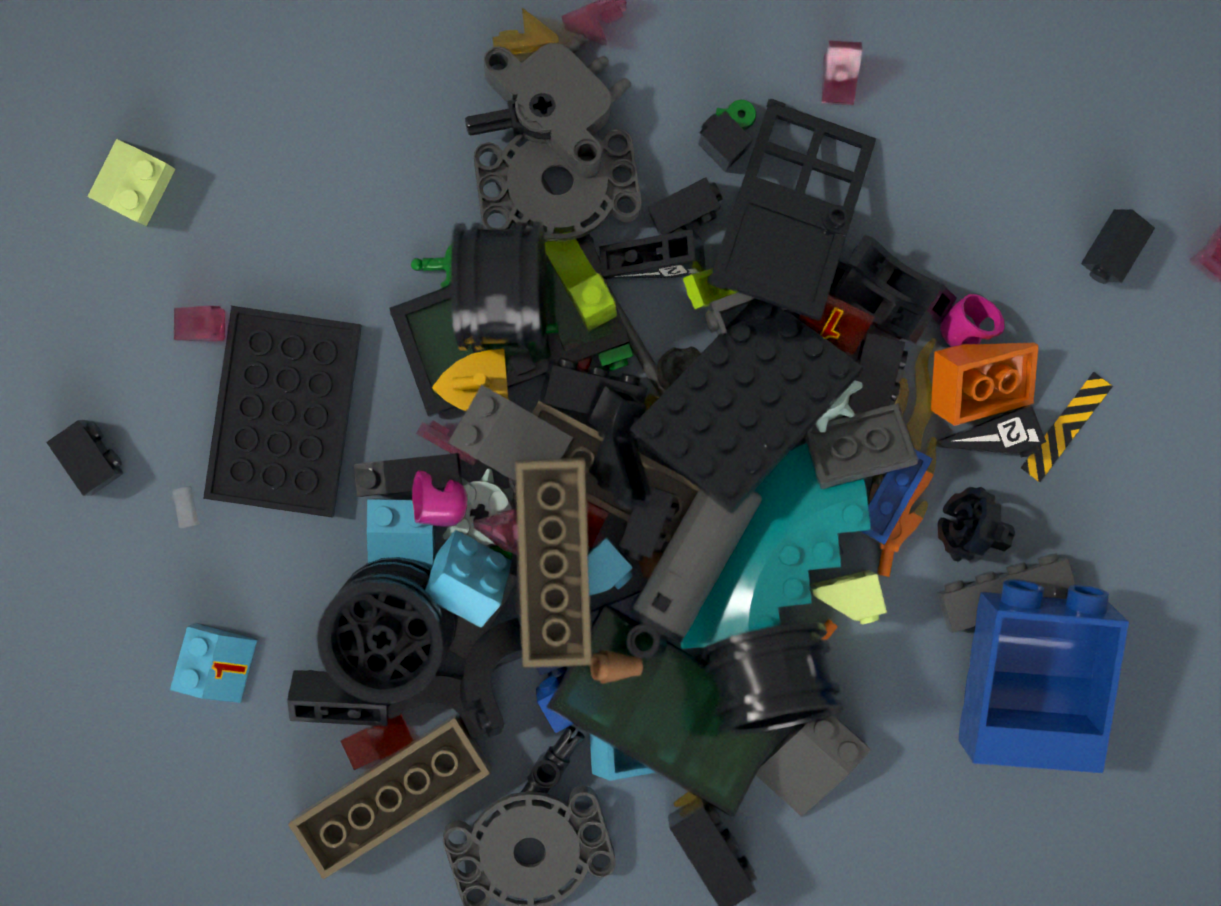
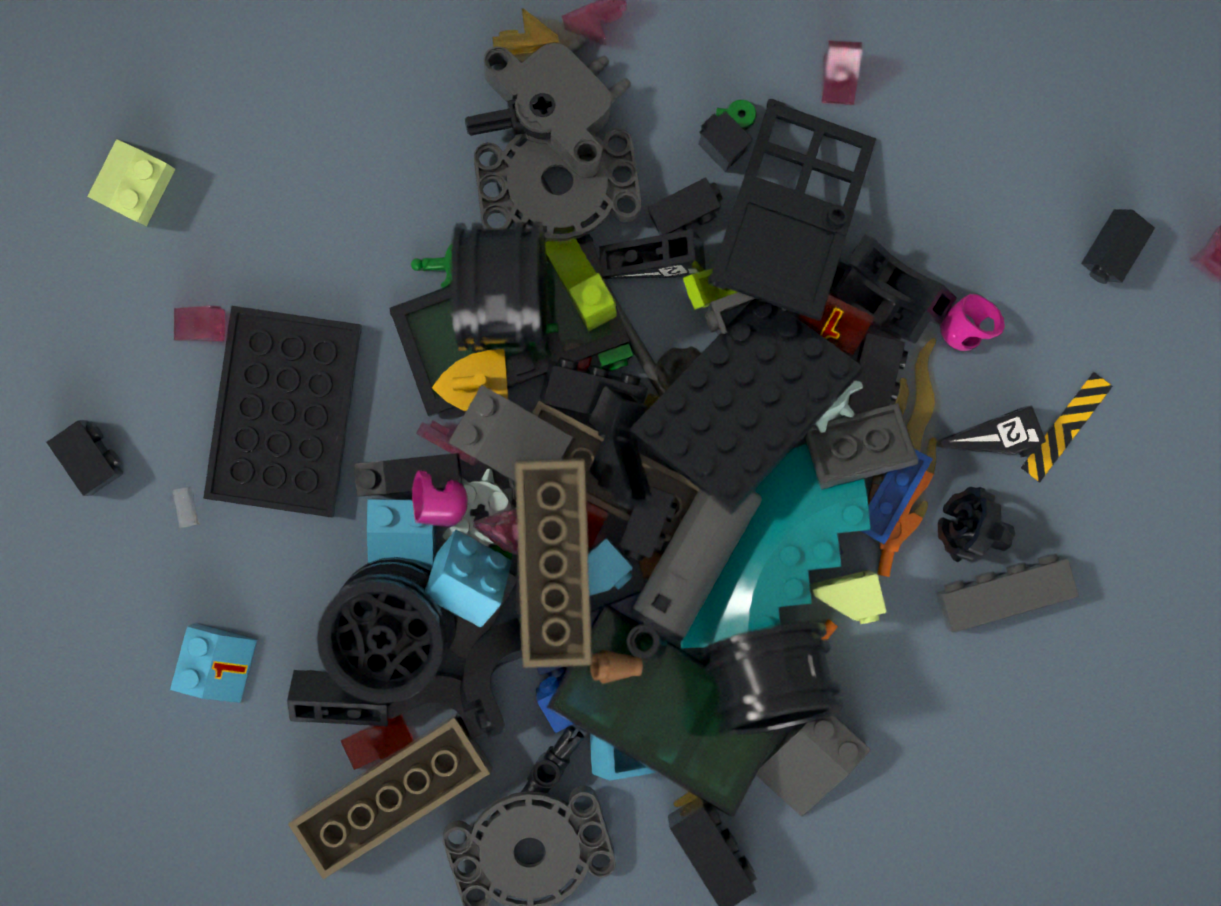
(983, 380): orange slope -> none
(1042, 678): blue brick -> none

